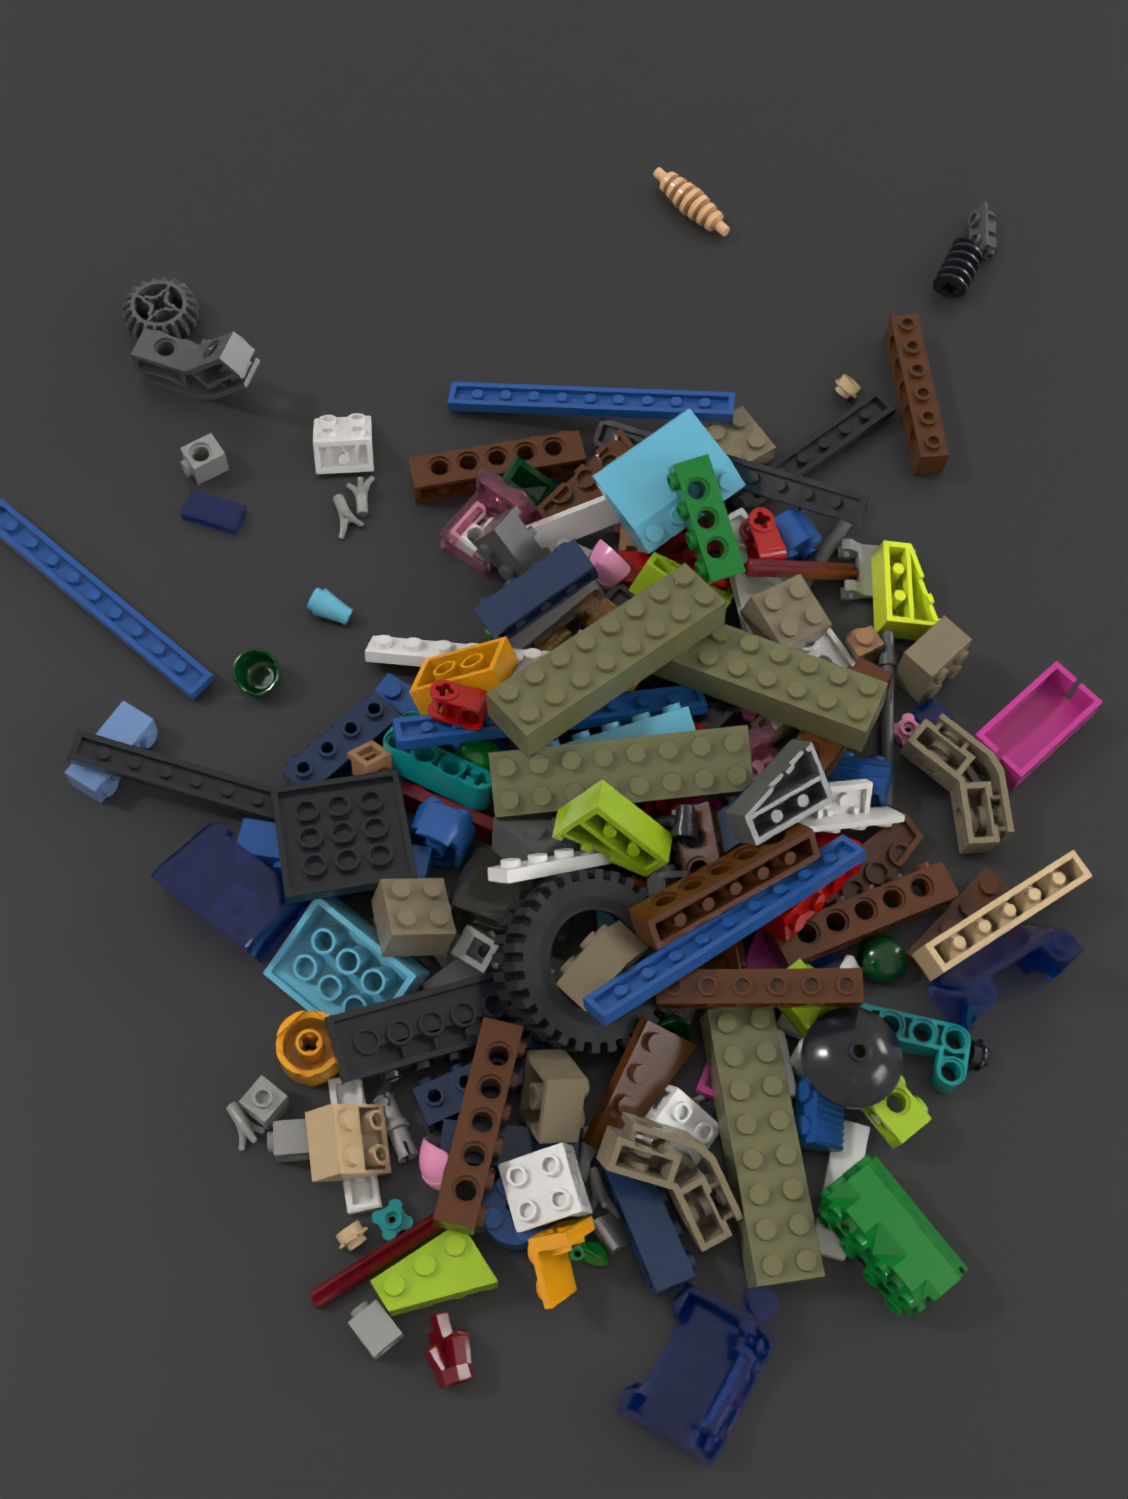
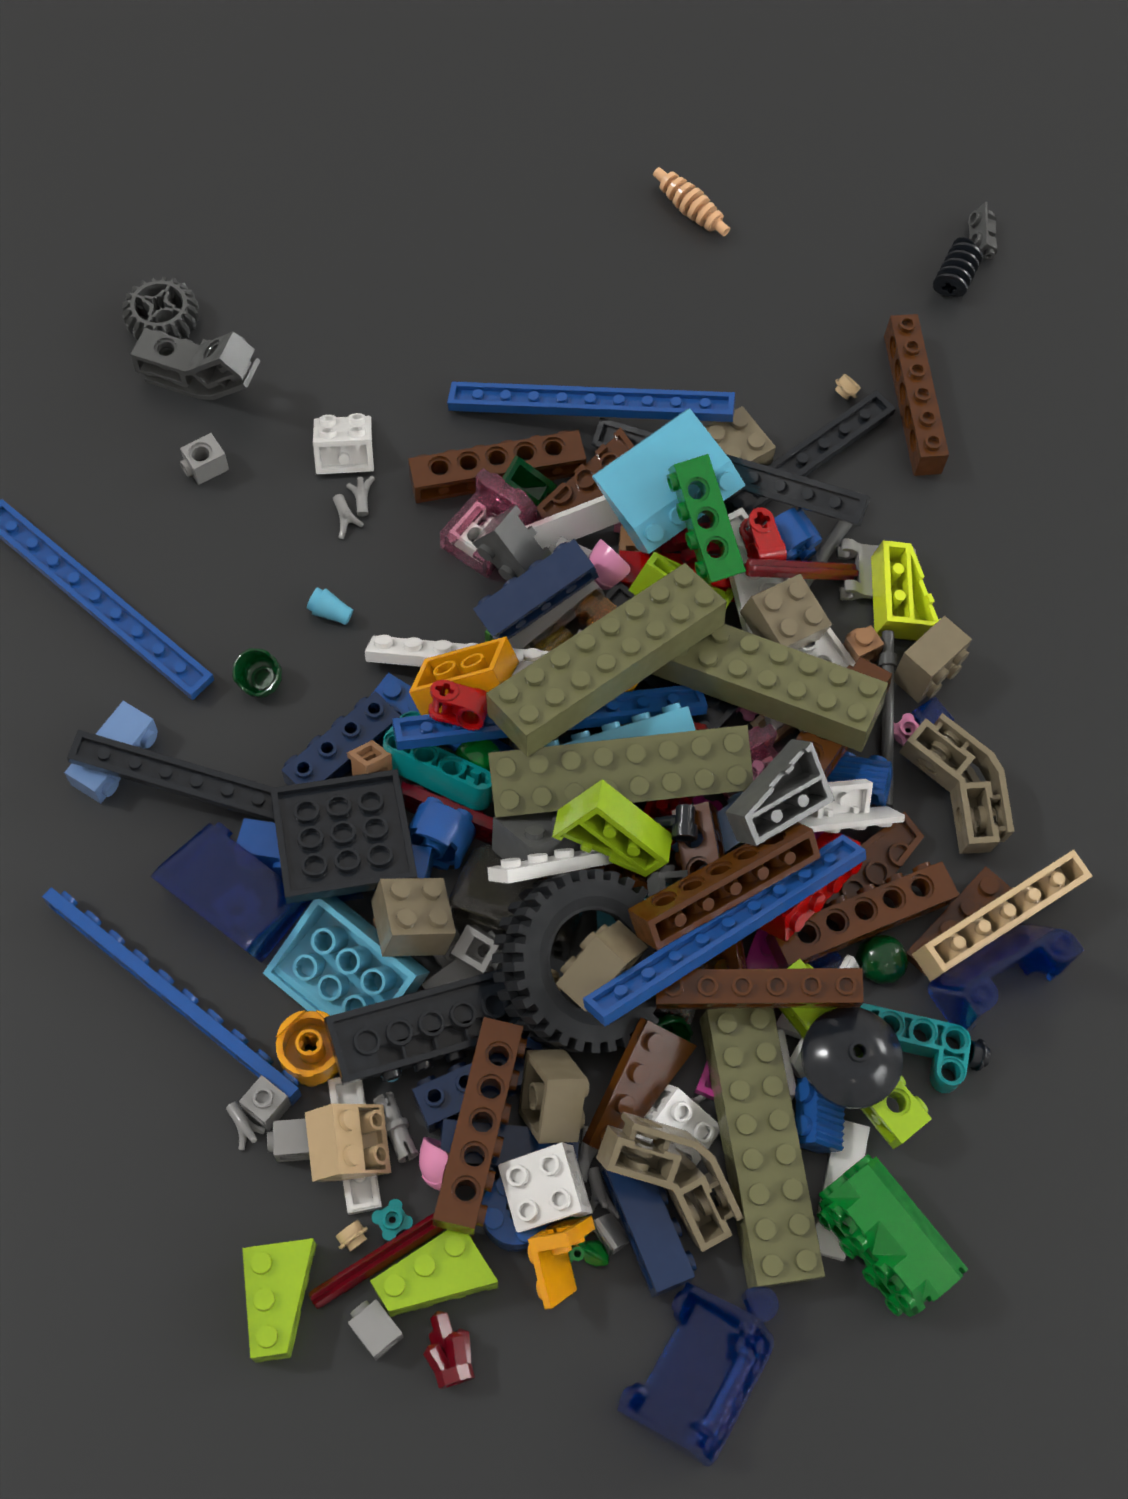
(161, 984): none -> blue plate
(213, 512): clear blue tile -> none
(275, 1293): none -> lime wedge
(1037, 723): dark pink piece -> none

